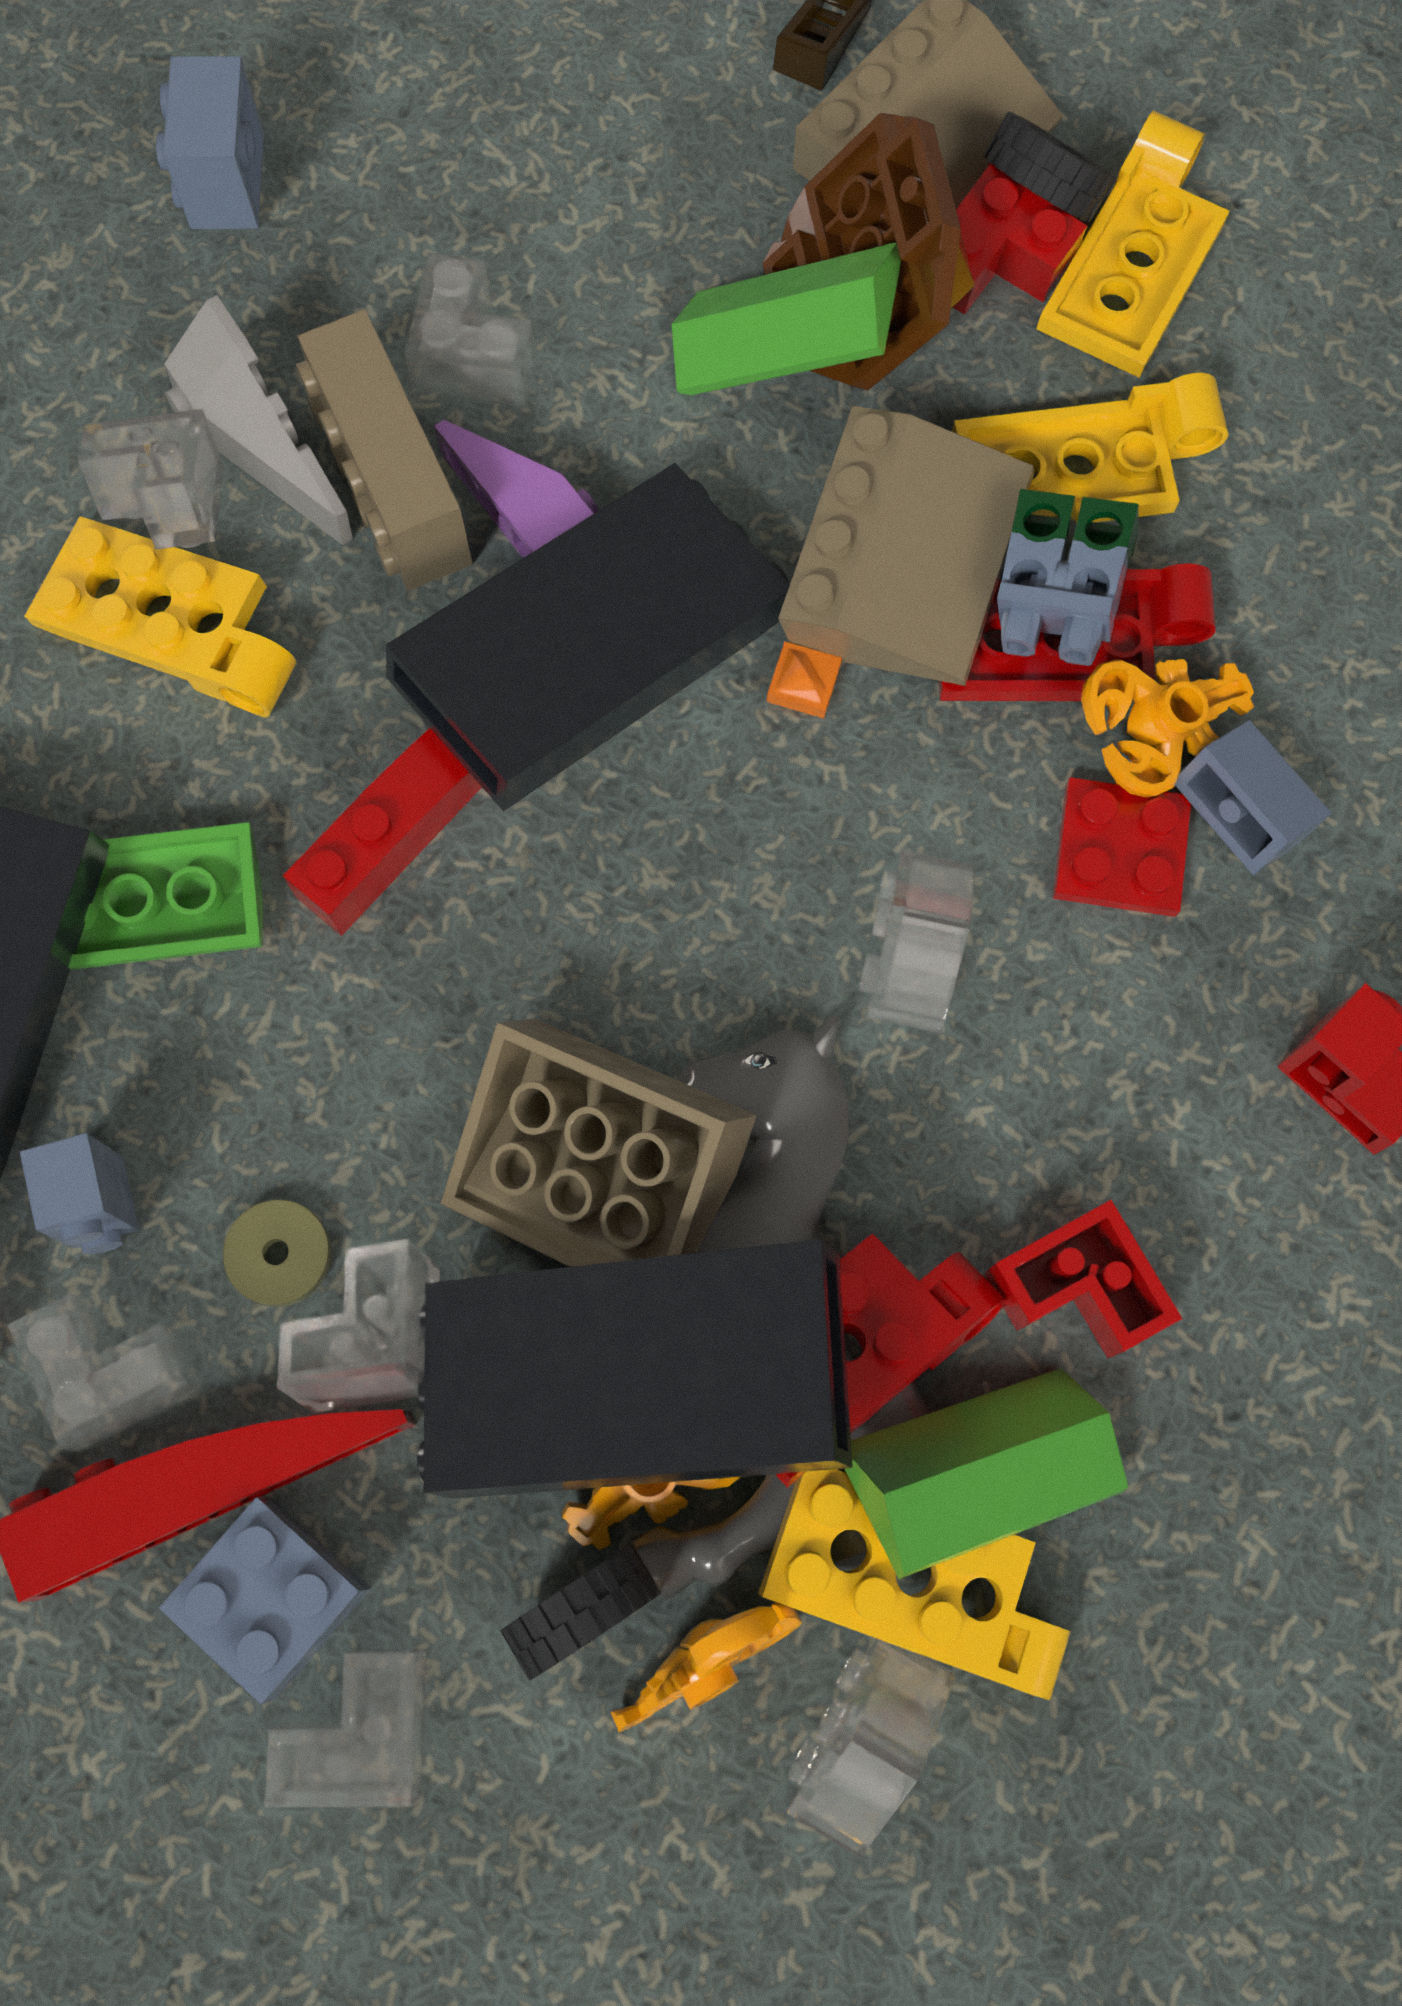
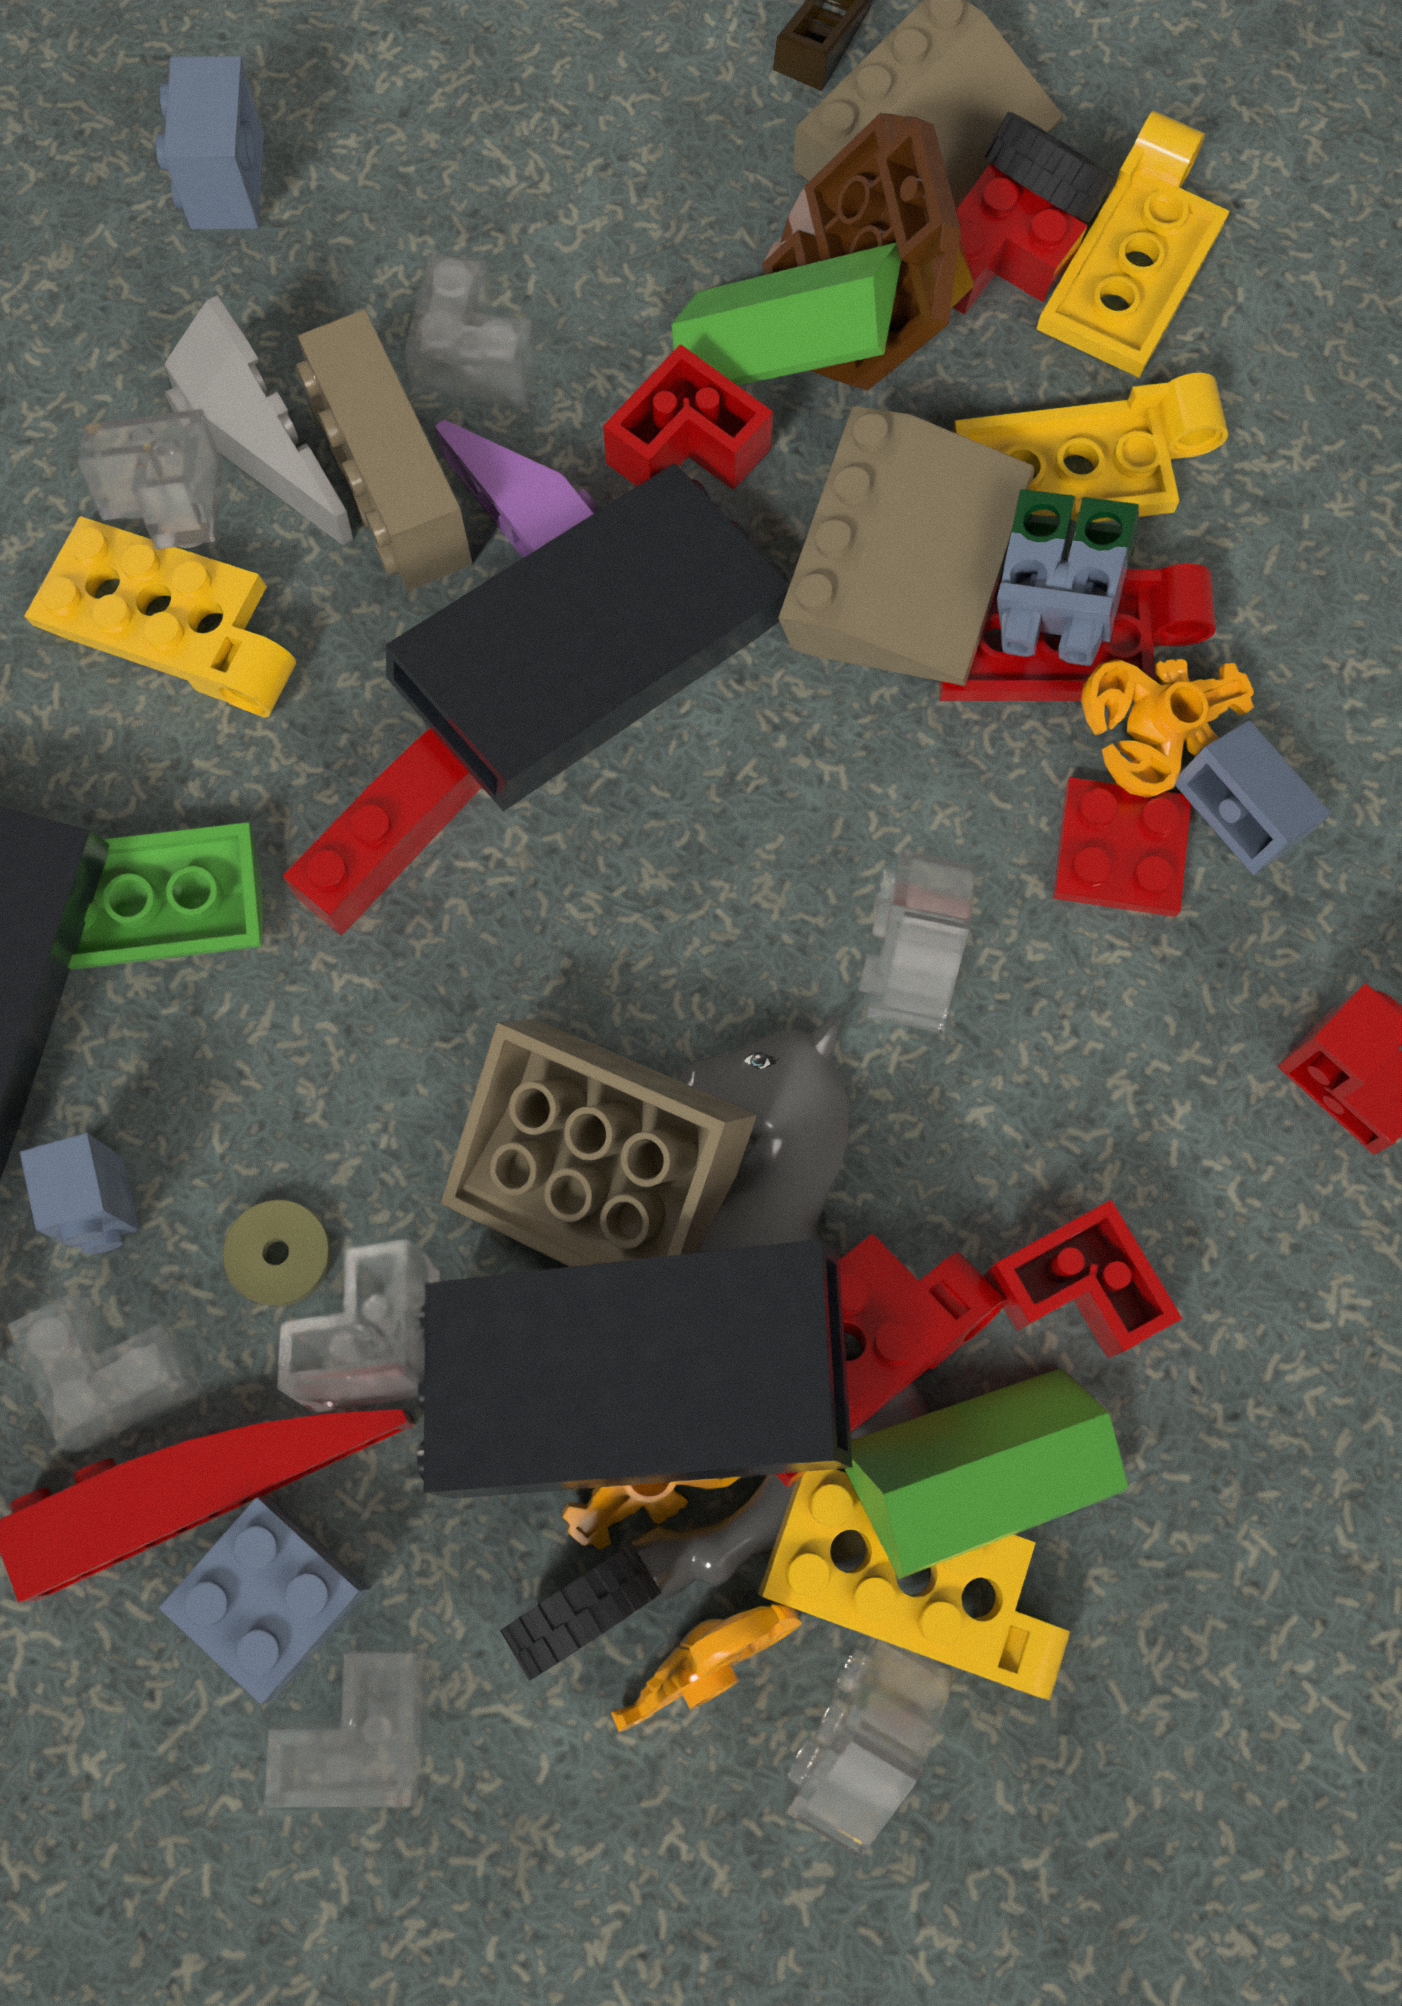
(684, 414): none -> red brick
(804, 679): orange tile -> none

